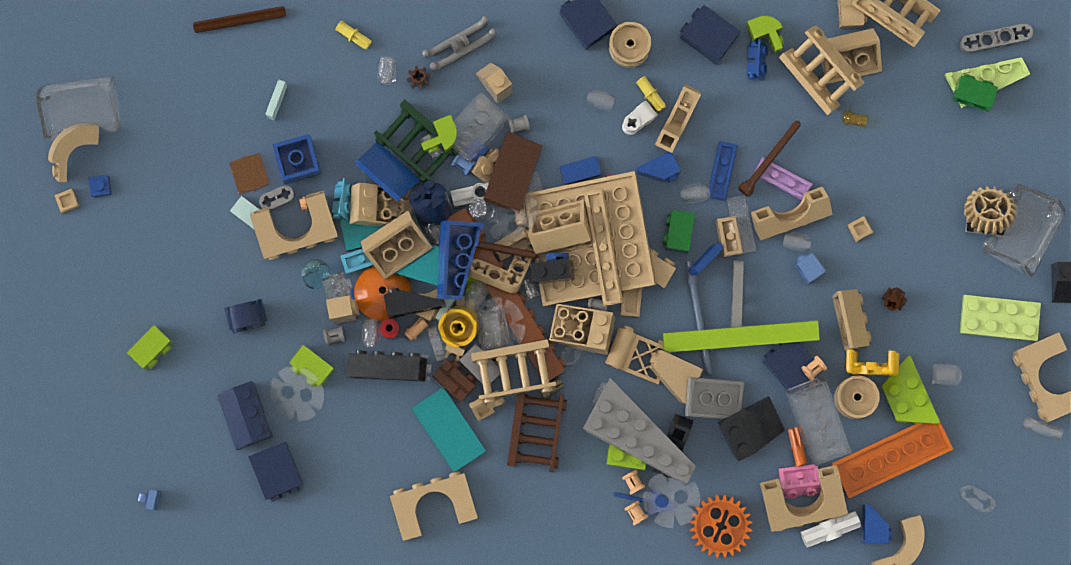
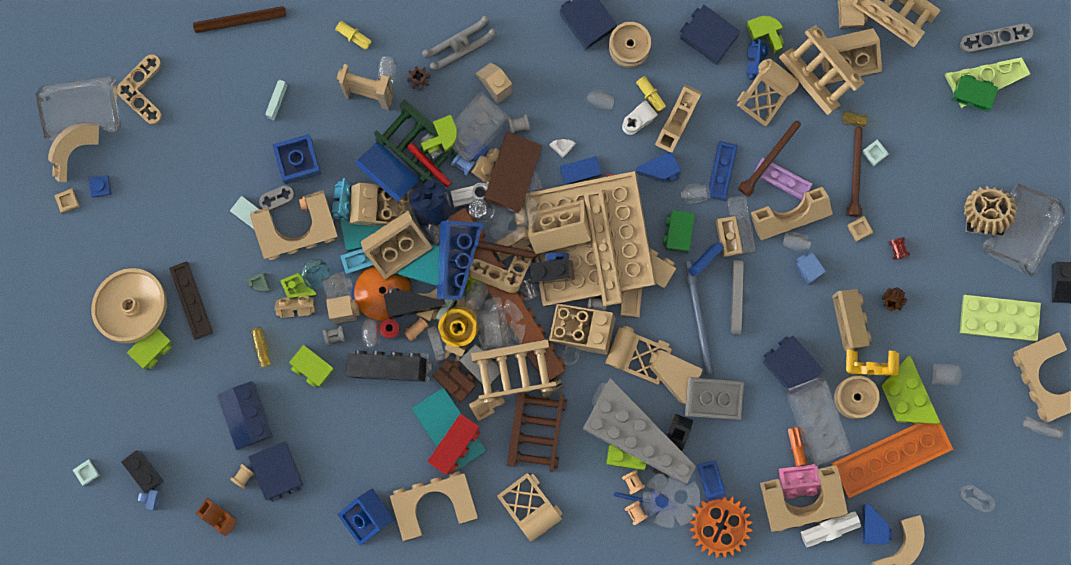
(86, 472): none -> light aqua tile
(129, 305): none -> tan dish
(135, 87): none -> tan beam
(142, 471): none -> black brick
(191, 300): none -> dark brown tile
(217, 517): none -> dark orange brick
(242, 476): none -> tan bush
(246, 315): dark blue brick -> none
(249, 173): clear orange piece -> none
(258, 282): none -> sand green tile
(260, 347): none -> clear yellow pin
(286, 306): none -> tan hinge
(295, 287): none -> lime piece
(304, 381): clear piece -> none
(366, 516): none -> blue slope
(379, 89): none -> tan fence
(434, 170): none -> red bar
(454, 445): none -> red brick
(538, 521): none -> tan piece
(562, 146): none -> white tile
(711, 480): none -> blue tile
(741, 336): lime tile -> none
(751, 428): black slope -> none
(778, 80): none -> tan piece
(816, 362): light nougat bush -> none
(854, 208): none -> reddish brown piece
(875, 152): none -> light aqua tile
(899, 248): none -> clear red bush

